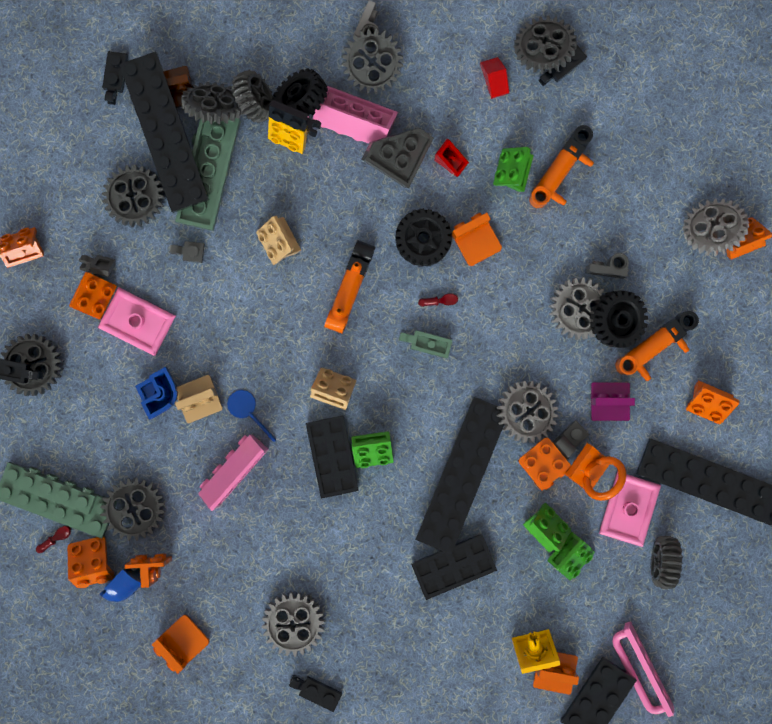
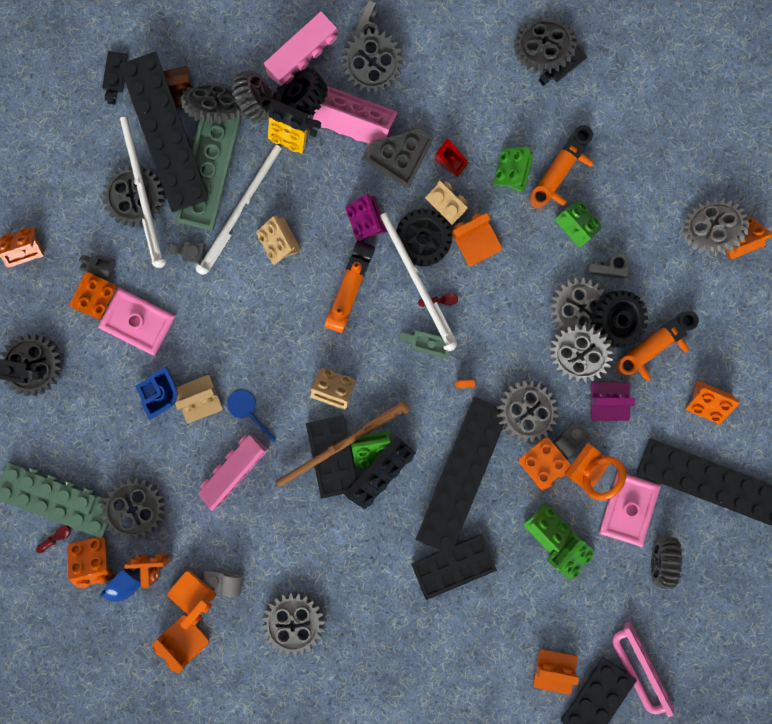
(148, 223): none -> white bar
(192, 597): none -> orange bracket
(224, 235): none -> white bar
(225, 583): none -> light grey plate
(301, 49): none -> bright pink slope
(316, 692): black plate -> none
(365, 217): none -> magenta bracket
(367, 428): none -> medium nougat bar
(380, 473): none -> black plate
(433, 309): none -> white bar
(446, 202): none -> tan bracket
(465, 384): none -> orange tile
(495, 77): red slope -> none
(534, 647): yellow plate -> none
(570, 339): none -> light grey gear
(578, 223): none -> bright green bracket

